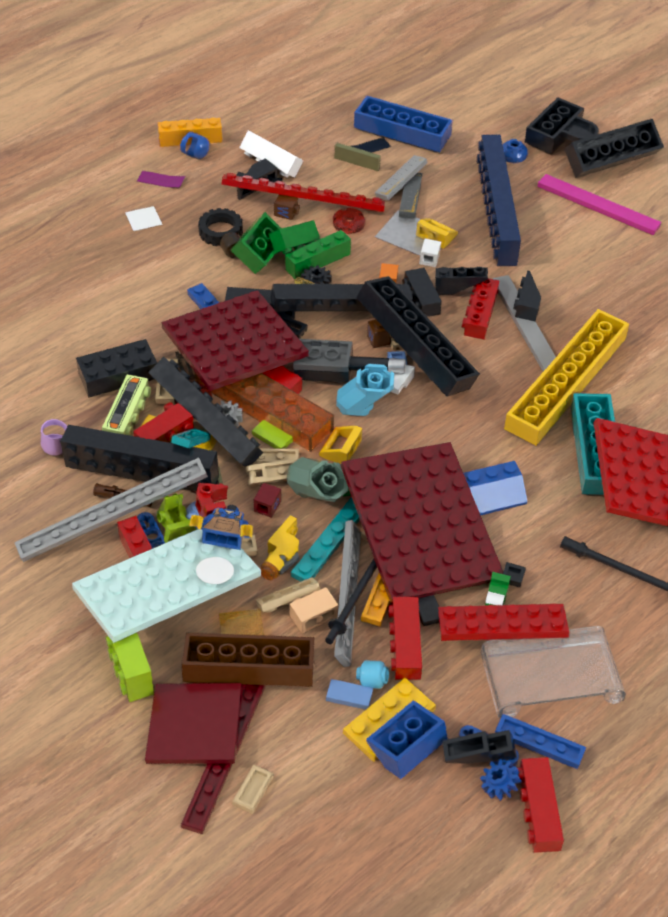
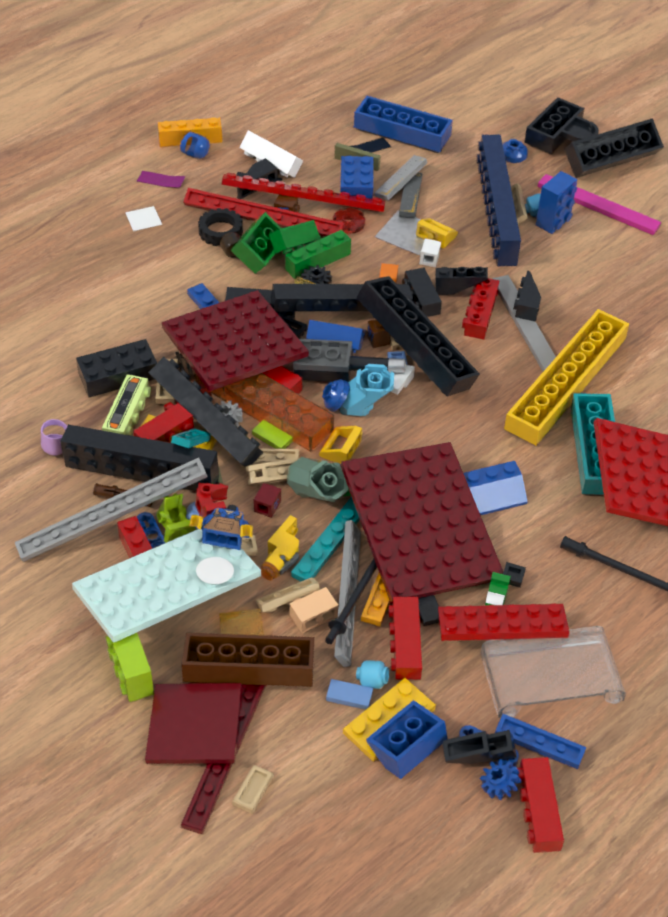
(252, 211): none -> red plate
(328, 331): none -> blue slope
(335, 394): none -> blue piece
(357, 175): none -> blue brick
(519, 204): none -> tan plate
(532, 204): none -> dark azure head
(556, 202): none -> blue brick

